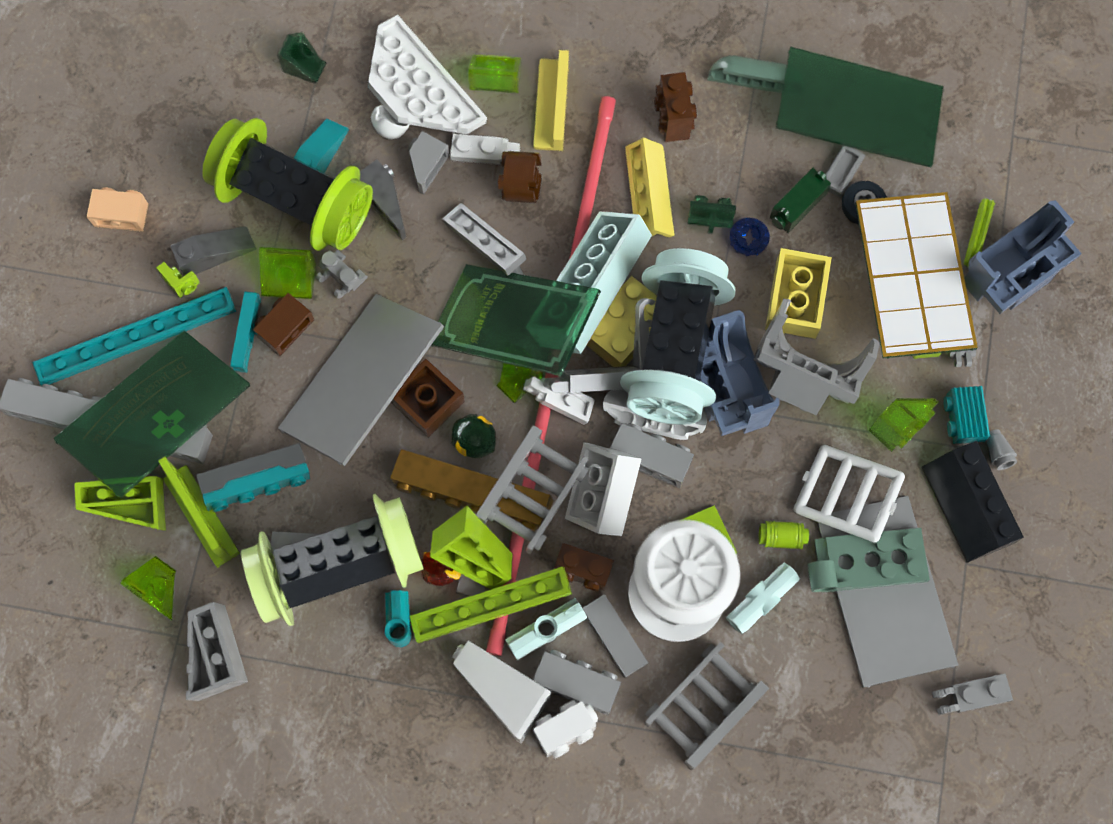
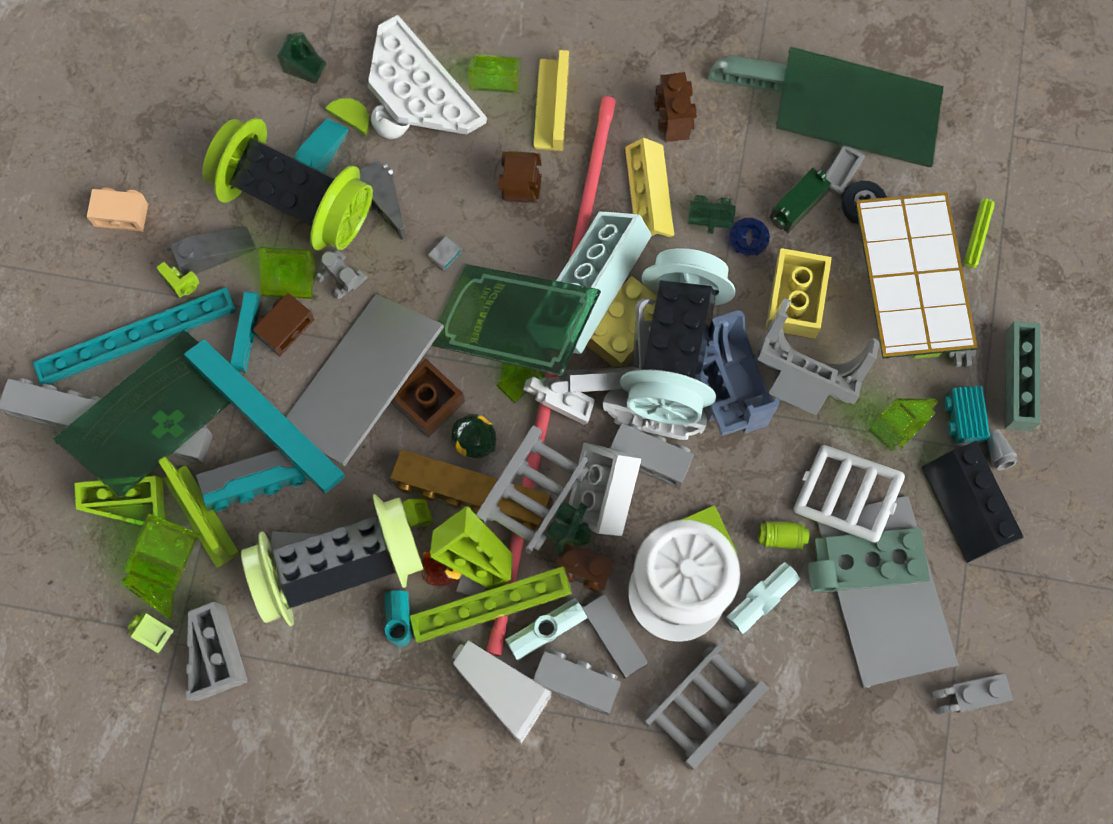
(149, 631): none -> lime bracket
(161, 552): none -> clear neon green slope
(264, 416): none -> teal tile
(351, 113): none -> lime tile
(417, 512): none -> lime tile
(427, 159): light grey slope -> none
(445, 253): none -> flat silver piece
(480, 148): white hinge -> none
(485, 239): light grey piece -> none
(572, 530): none -> clear green hips
(573, 724): white brick -> none
(1022, 376): none -> sand green brick
(1023, 259): sand blue piece -> none

